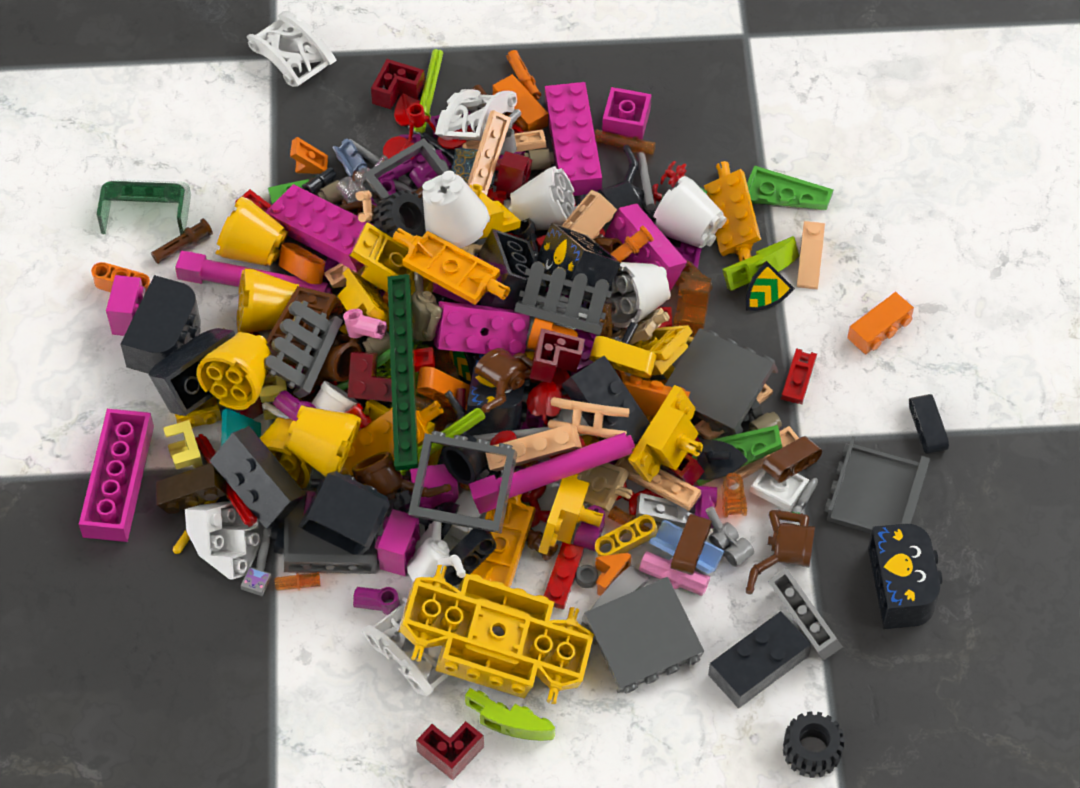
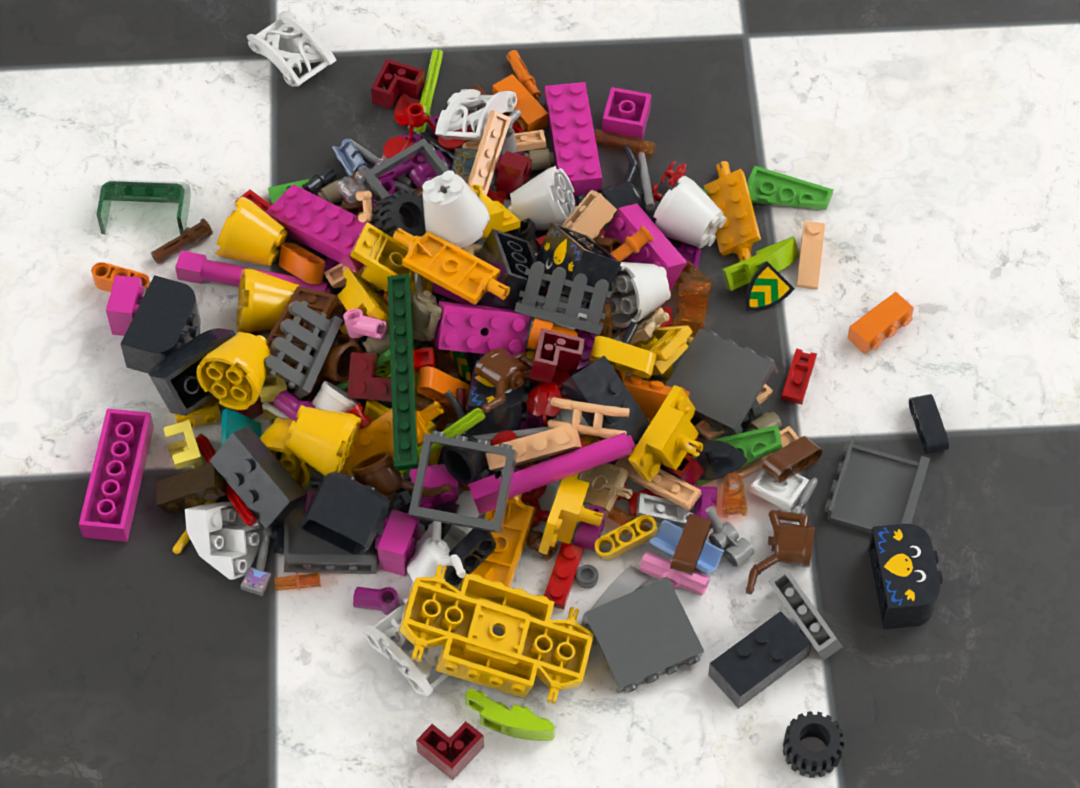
(308, 157): orange slope -> none
(611, 568): orange slope -> none

